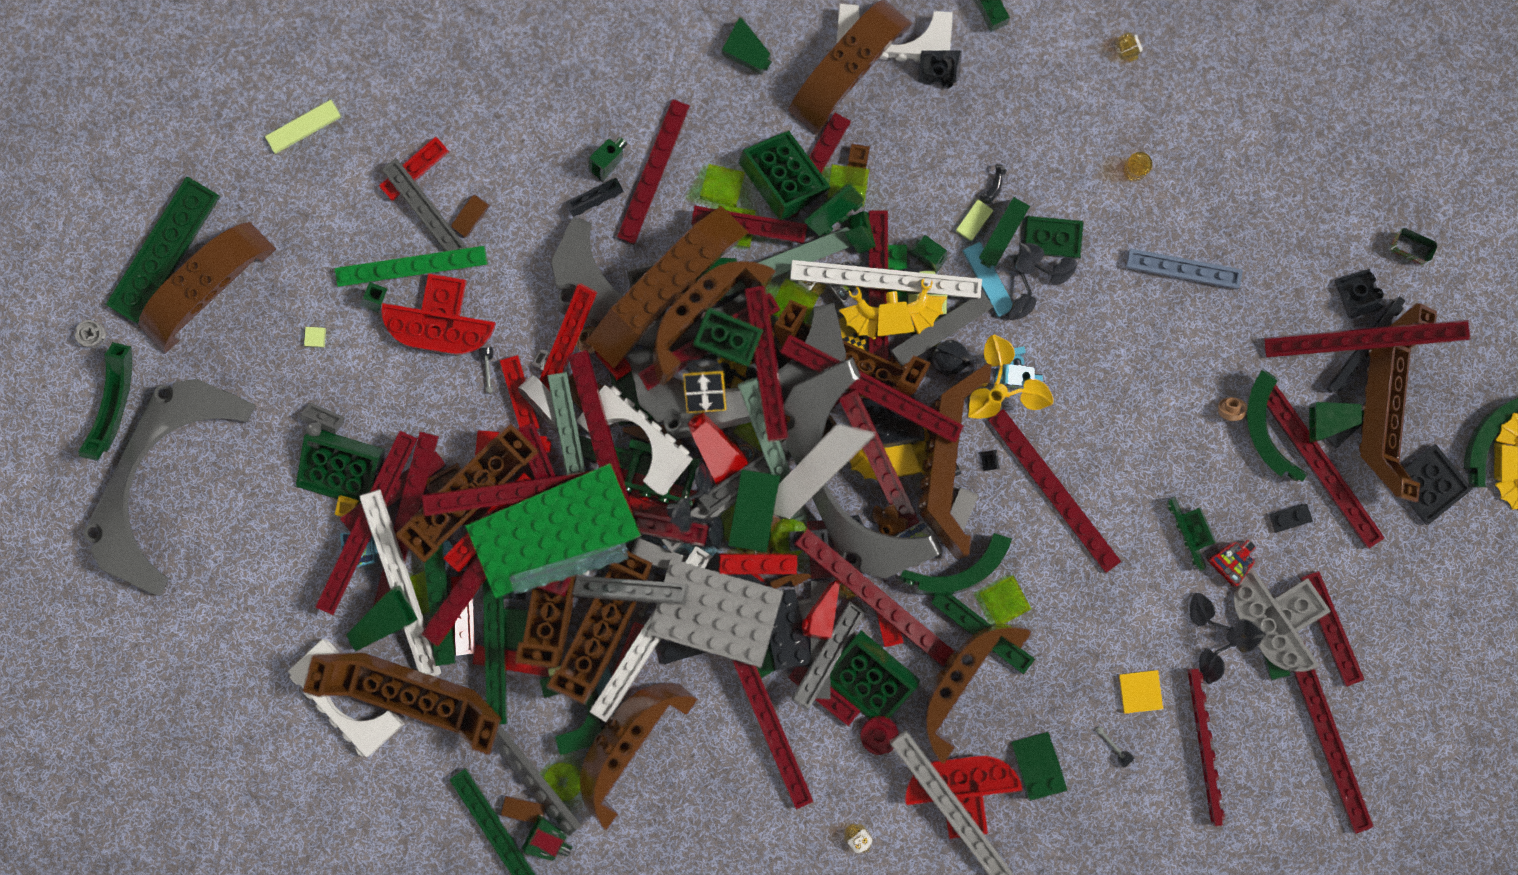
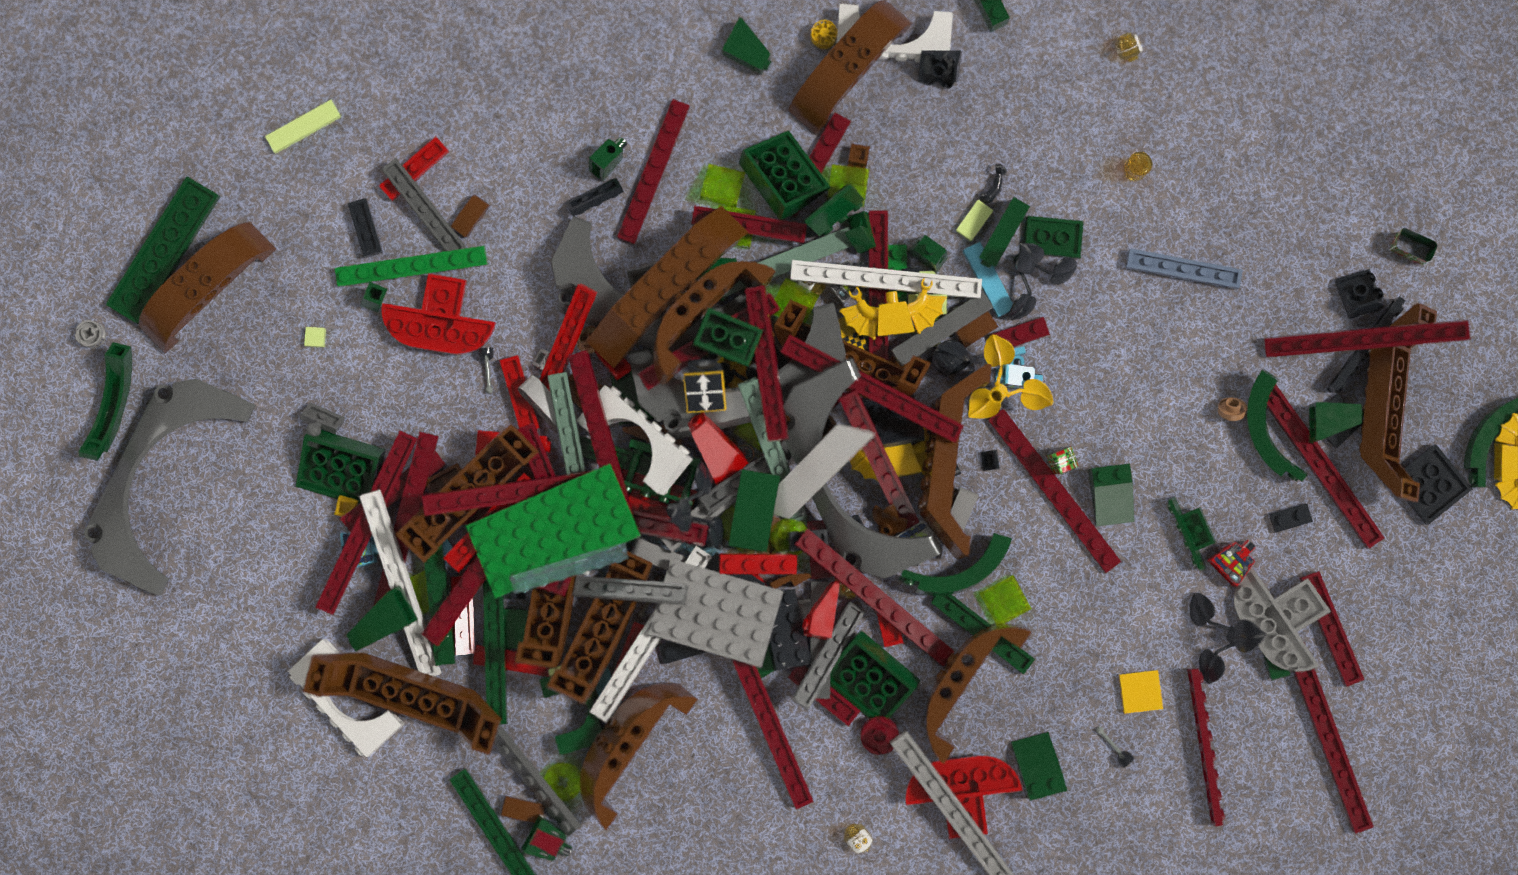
(365, 228): none -> black plate
(824, 34): none -> yellow wheel
(976, 329): none -> reddish brown slope
(1025, 332): none -> dark red plate
(1062, 461): none -> piece
(1112, 494): none -> slope

